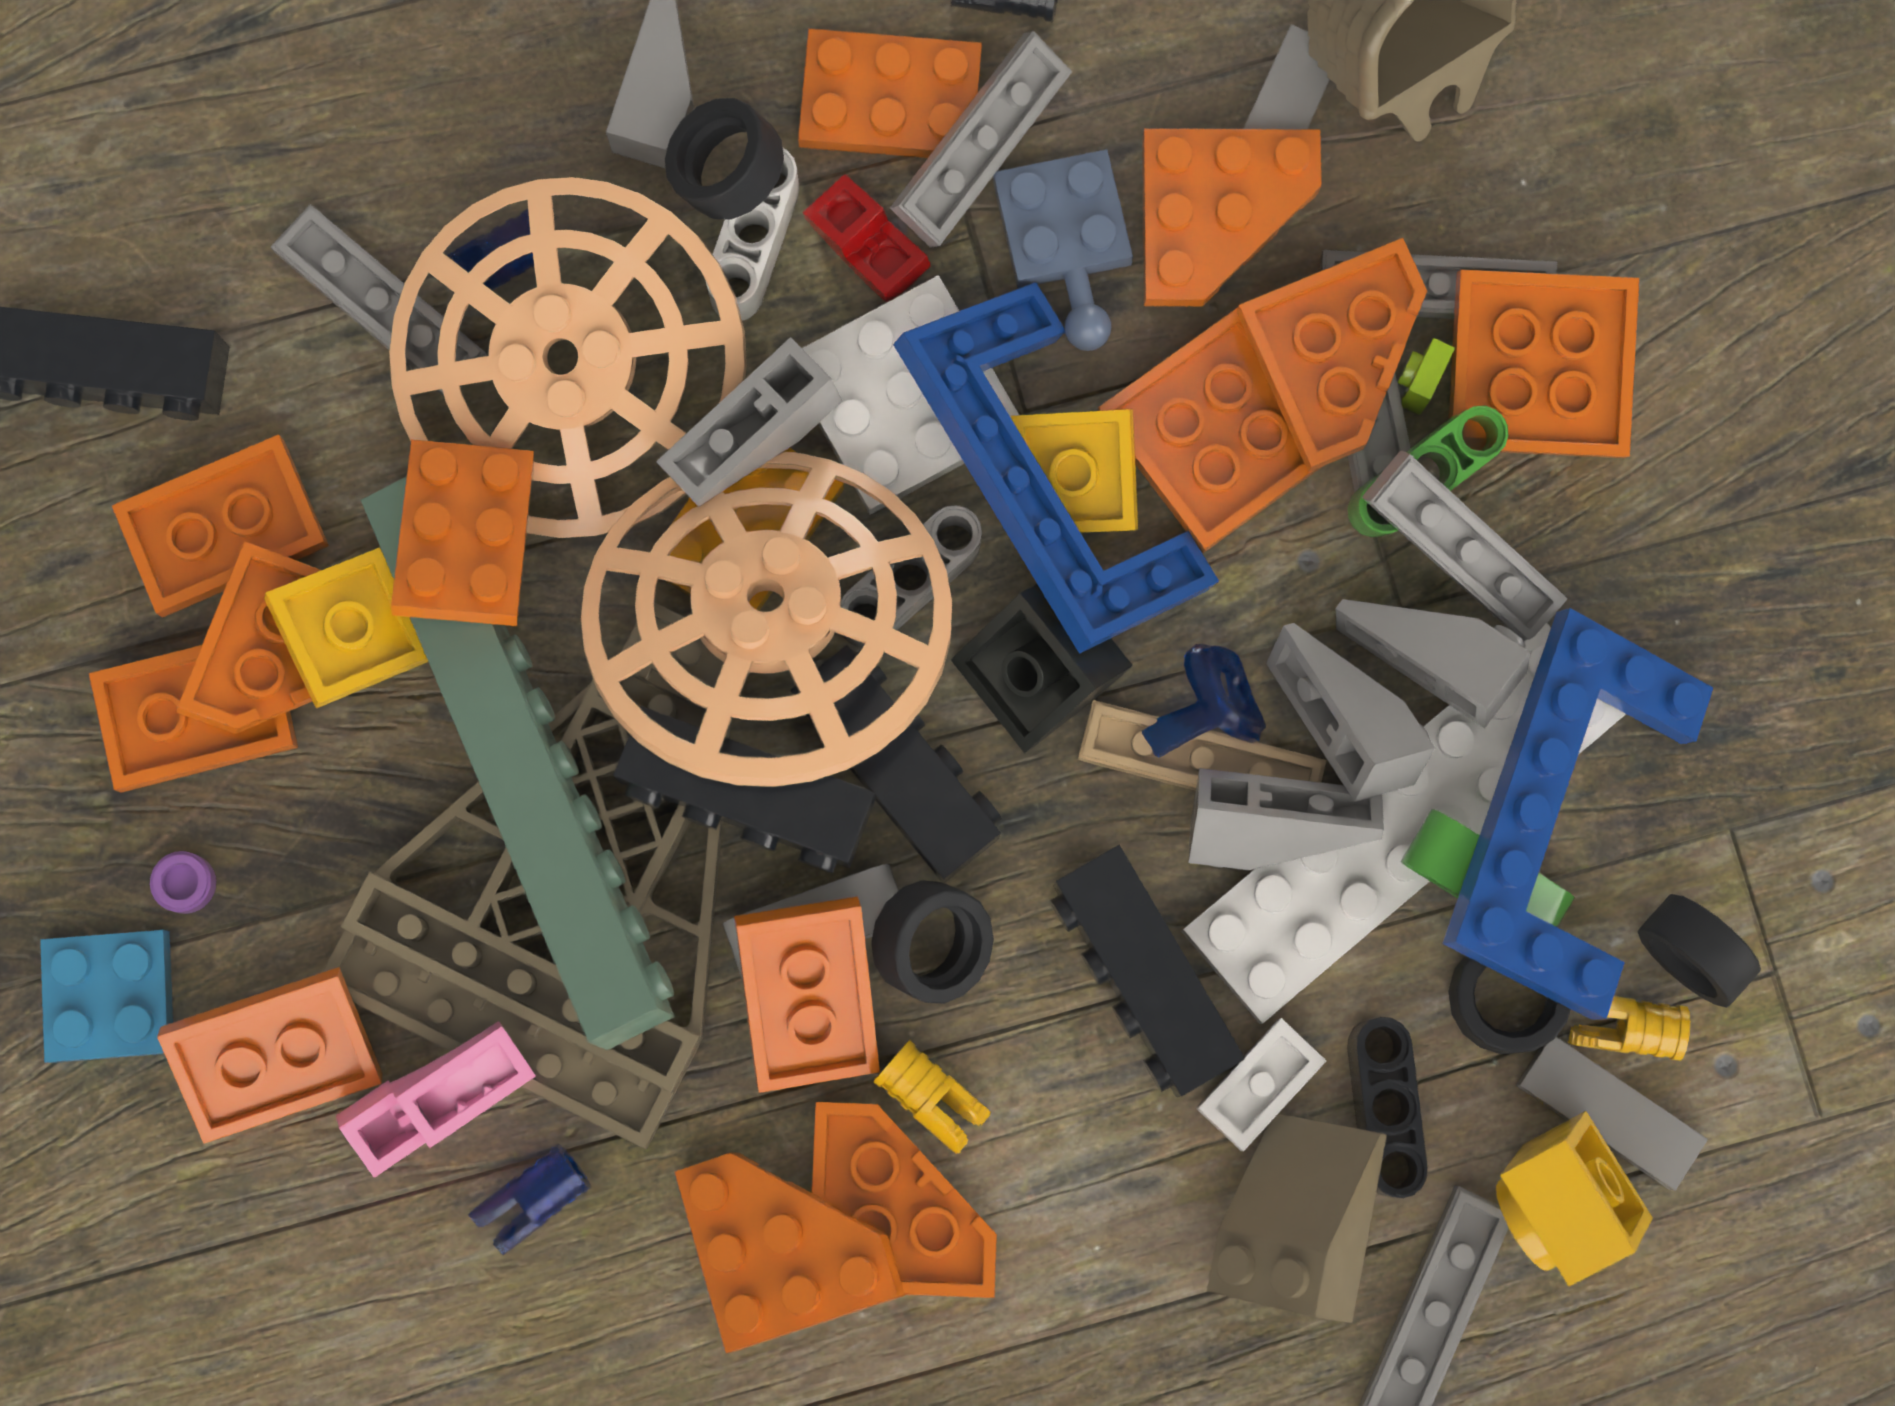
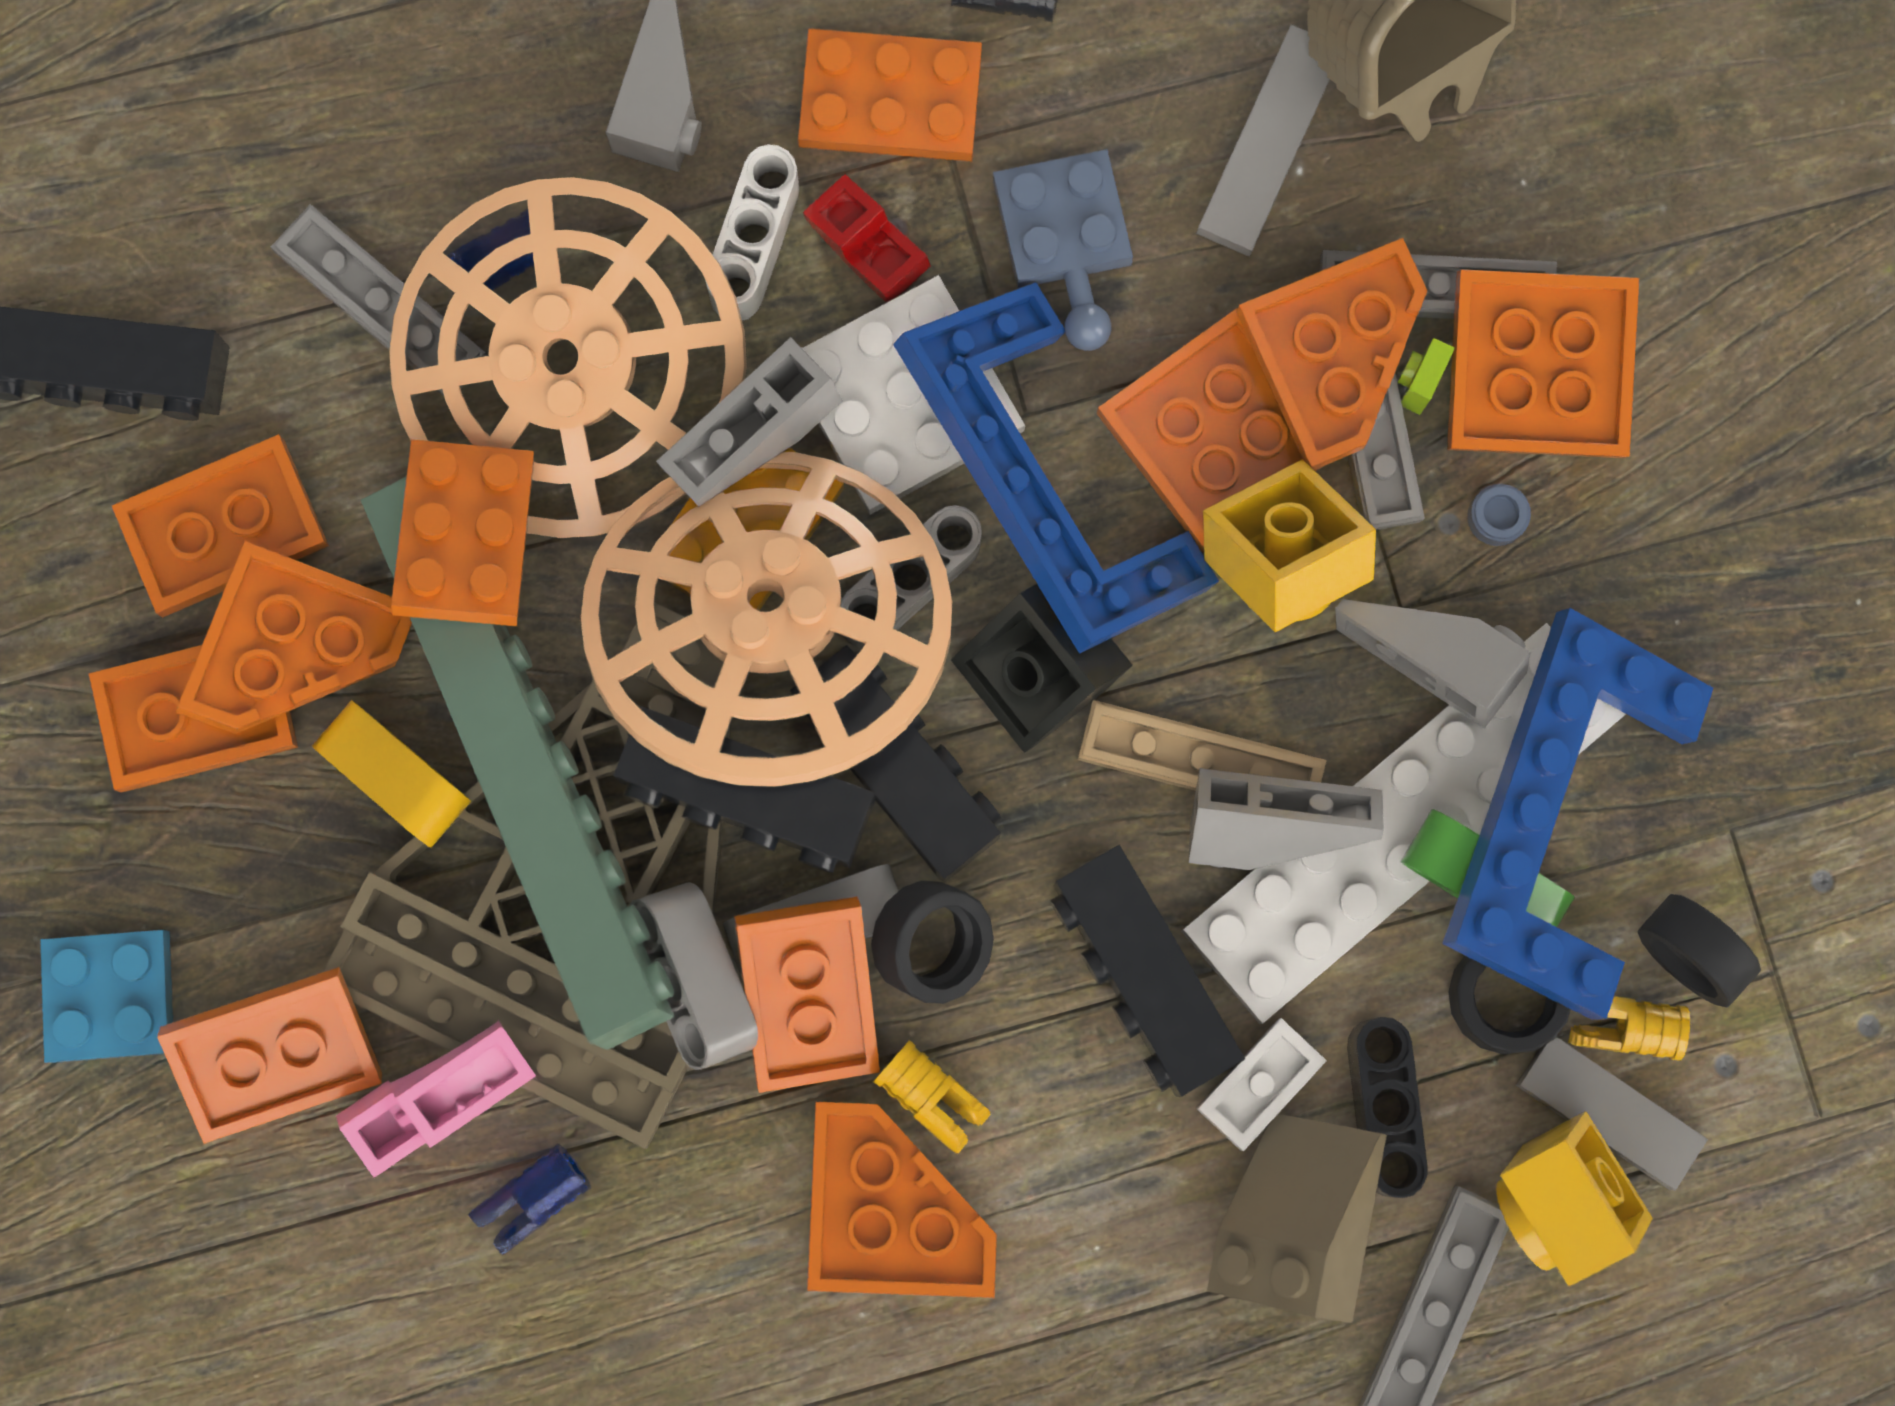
(183, 882): medium lavender tile -> none
(344, 628): yellow plate -> none
(391, 774): none -> yellow beam
(697, 138): black tyre -> none
(708, 999): none -> light grey beam
(779, 1253): orange plate -> none
(981, 139): light grey tile -> none
(1088, 464): yellow plate -> none
(1217, 203): orange plate -> none
(1234, 715): clear blue piece -> none
(1289, 545): none -> yellow piece
(1354, 719): light grey slope -> none
(1451, 455): bright green beam -> none
(1464, 546): light grey tile -> none
(1499, 514): none -> sand blue tile

